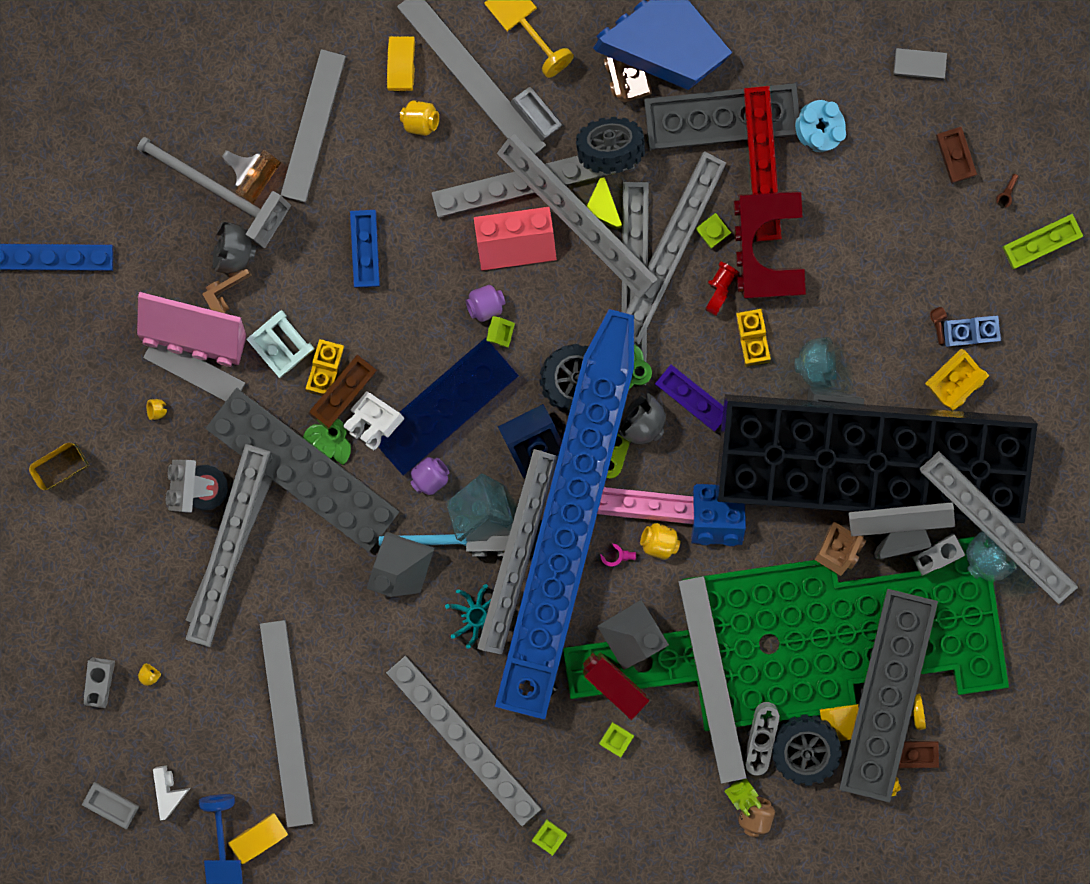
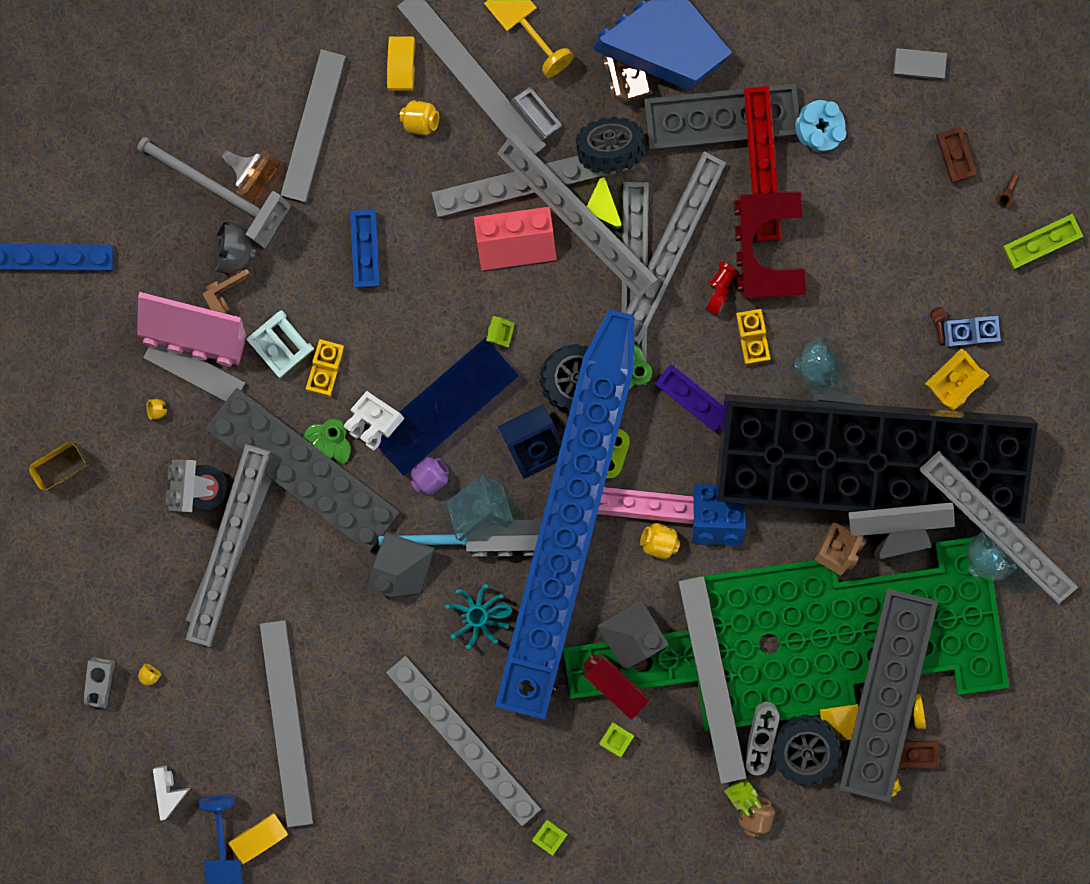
(110, 805): light grey tile -> none
(342, 392): reddish brown plate -> none
(485, 303): medium lavender head -> none
(517, 552): light grey plate -> none
(623, 556): dark pink piece -> none
(644, 421): dark grey cylinder -> none
(713, 231): lime plate -> none
(938, 555): light grey leg -> none

